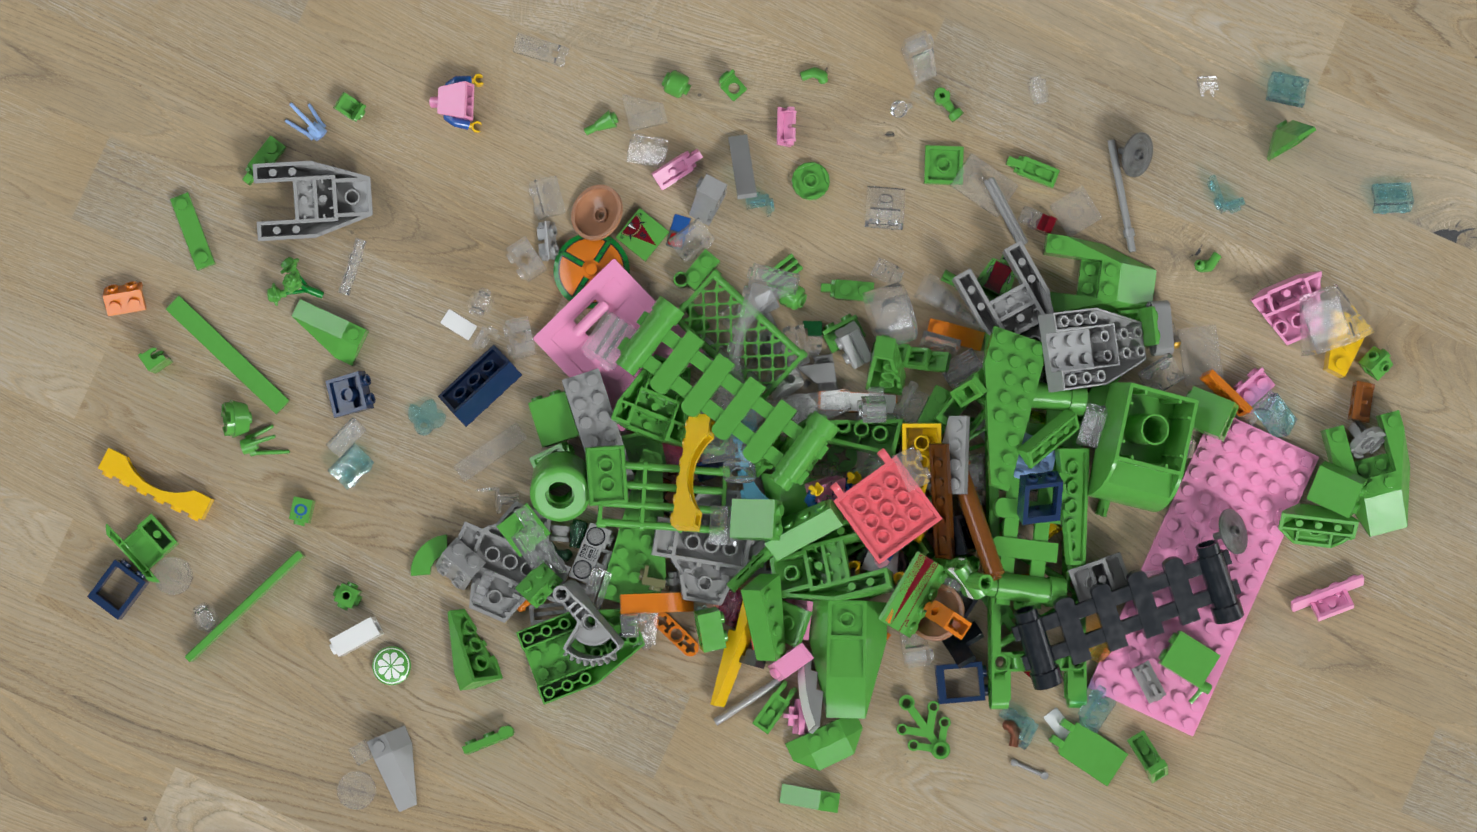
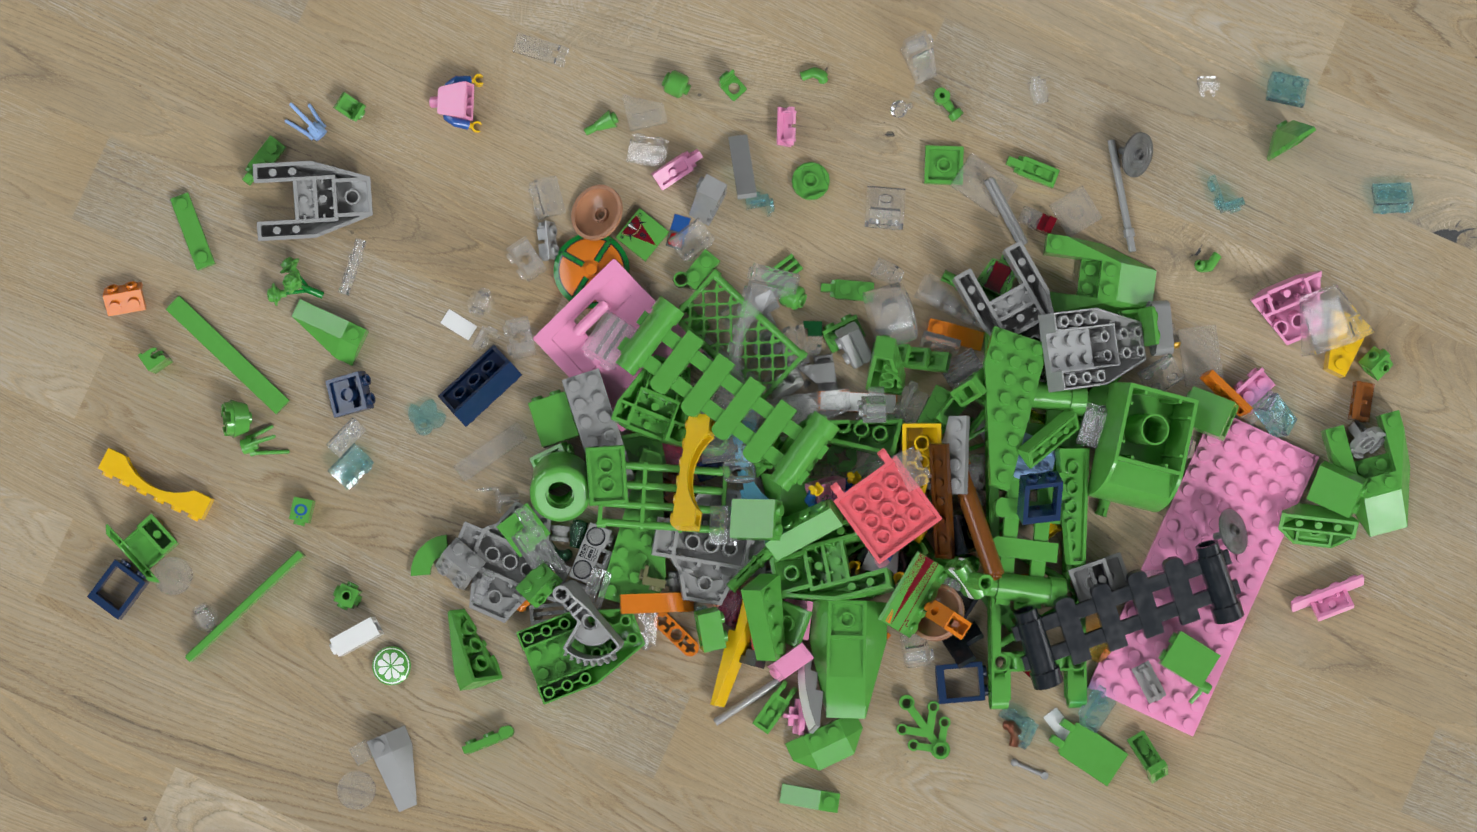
(630, 623): clear piece -> none

